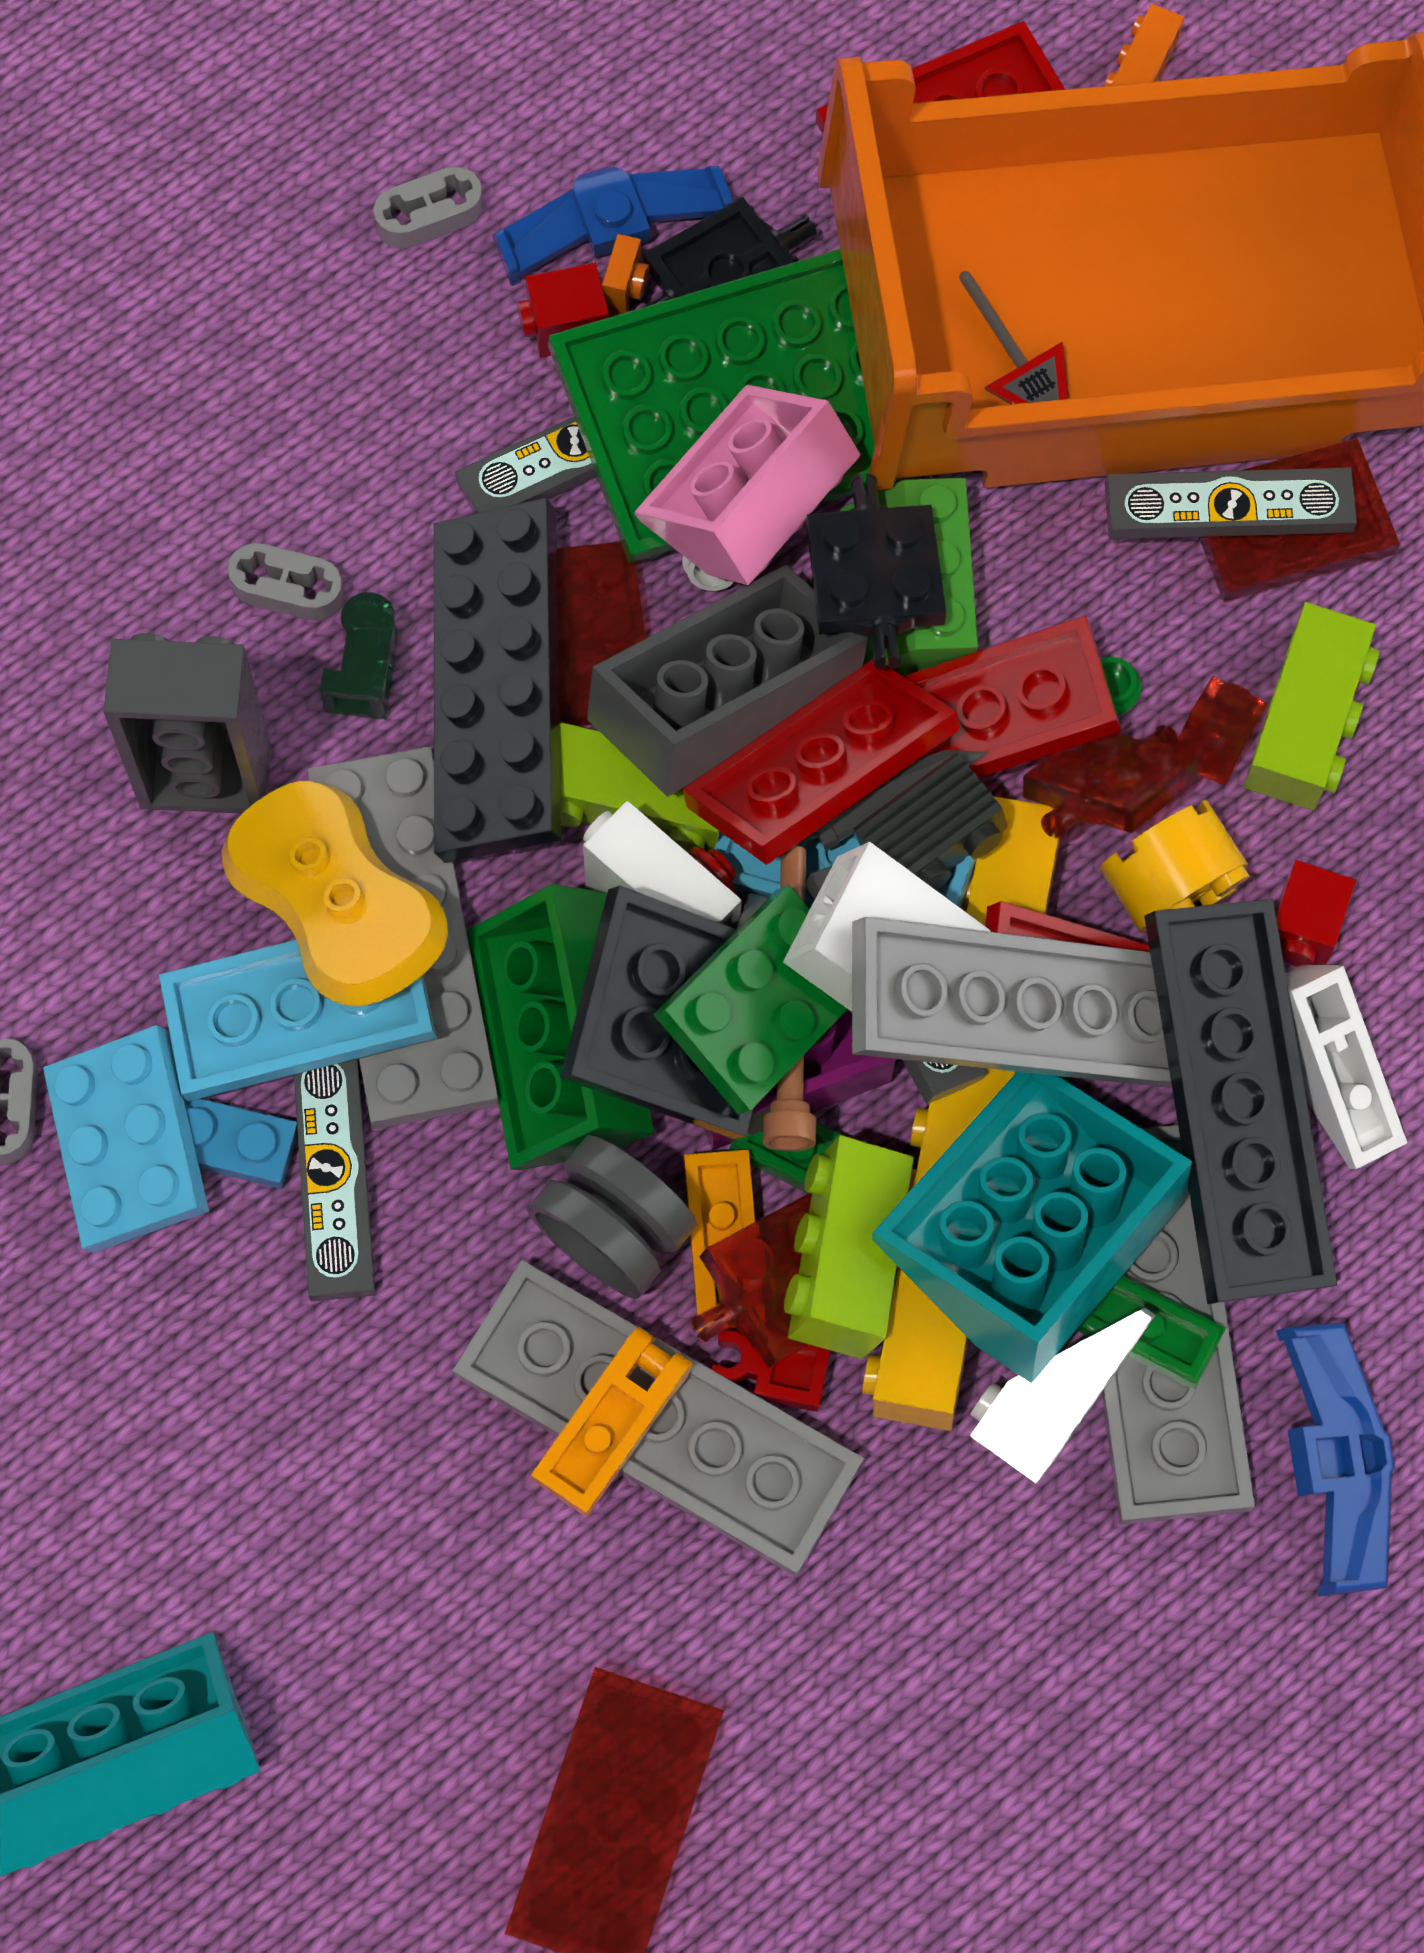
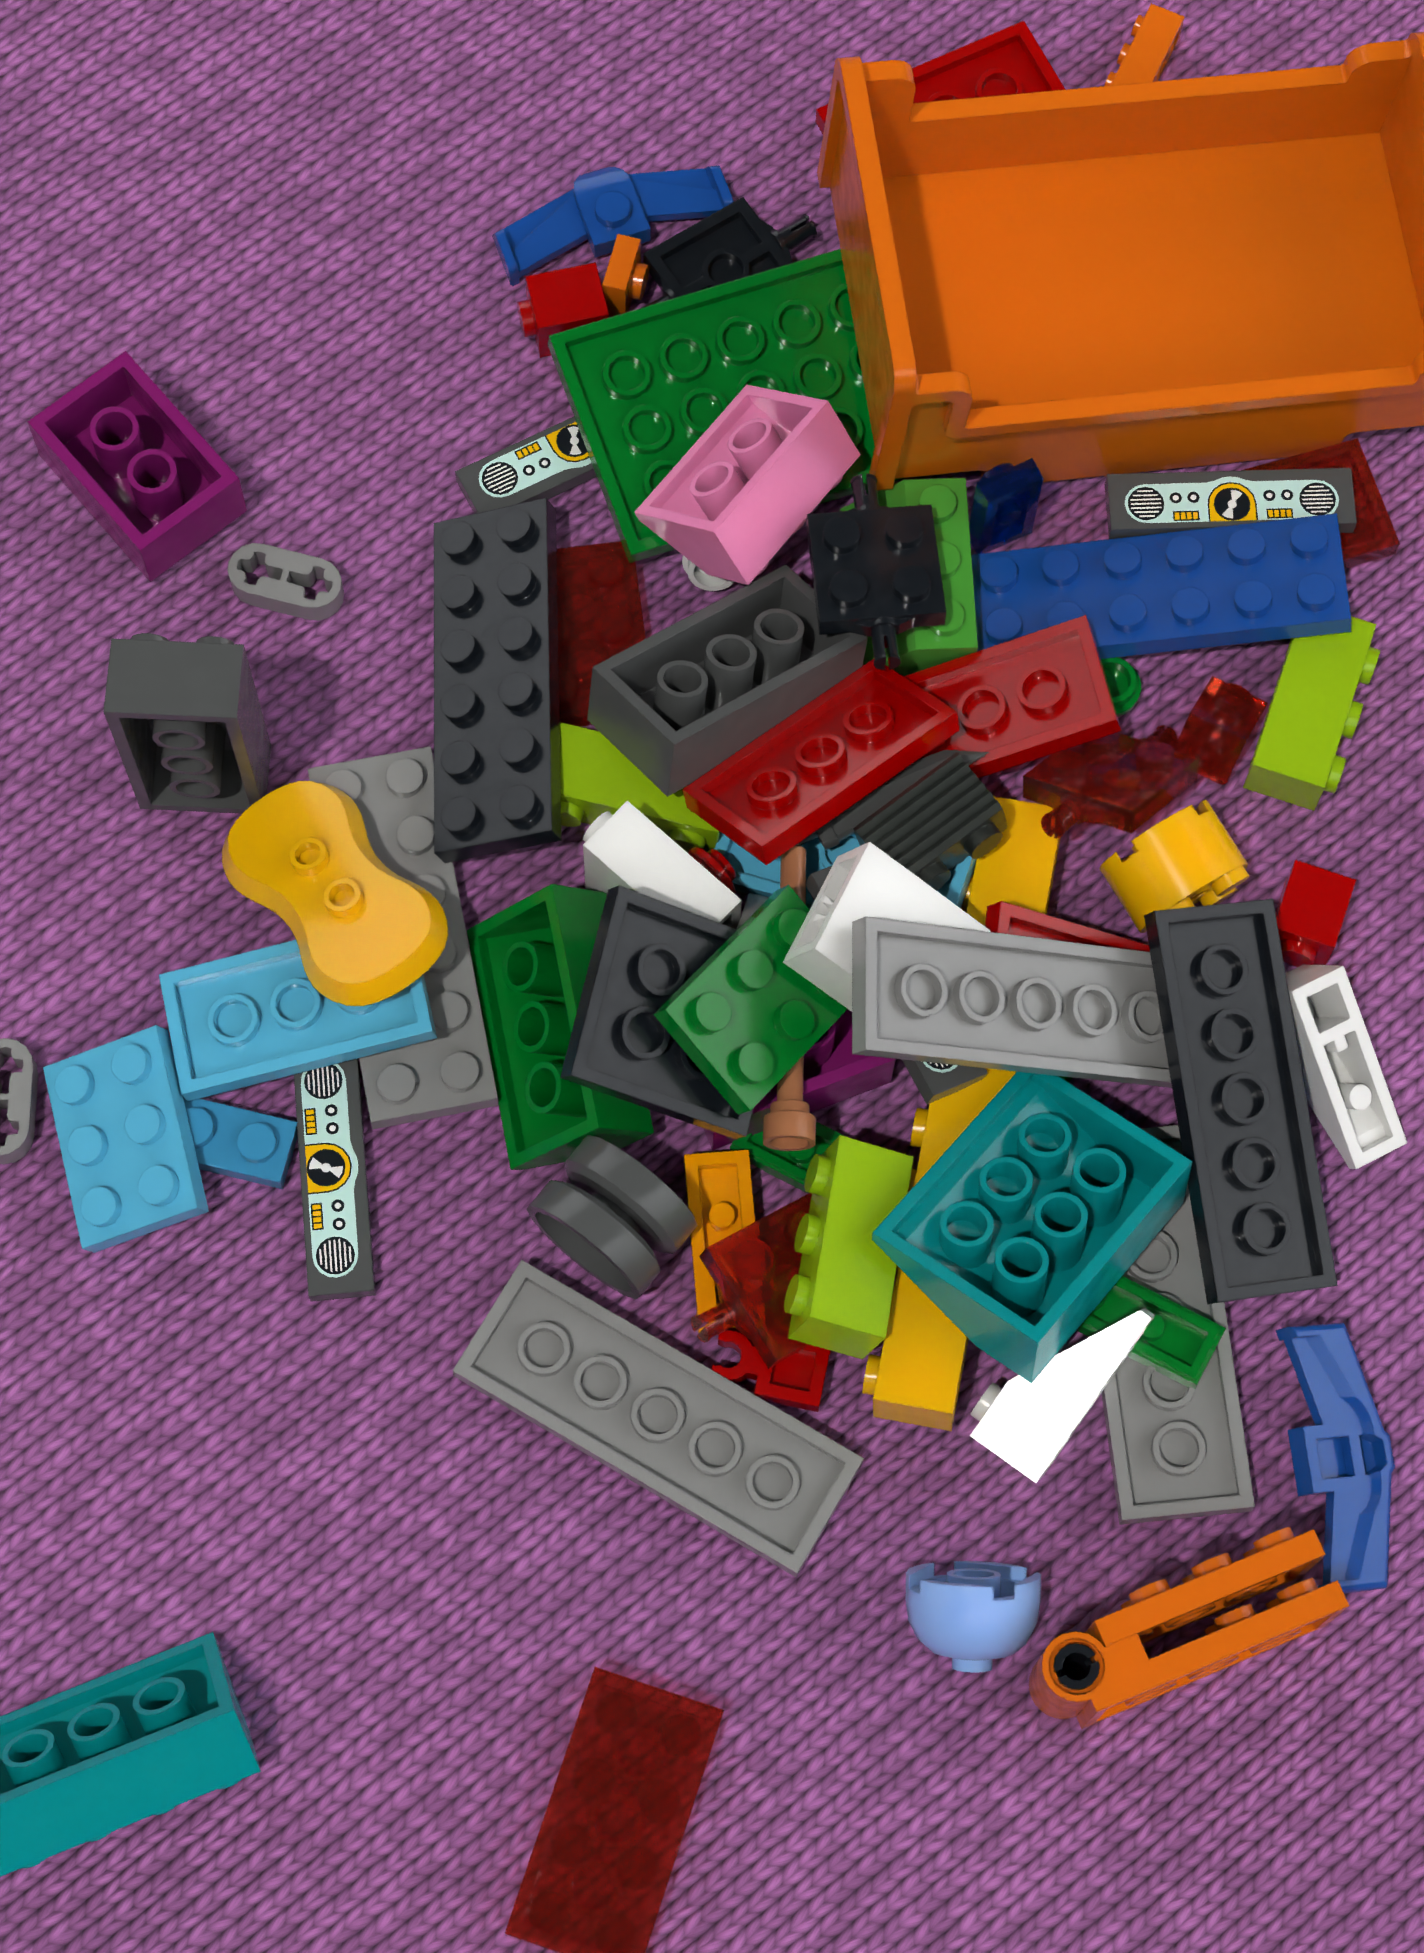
(138, 466): none -> magenta brick
(367, 660): clear green leg -> none
(428, 207): light grey beam -> none
(610, 1423): light orange plate -> none
(973, 1611): none -> light blue cylinder
(1004, 505): none -> clear blue plate
(1032, 380): piece -> none
(1110, 1655): none -> orange hinge
(1172, 587): none -> blue plate

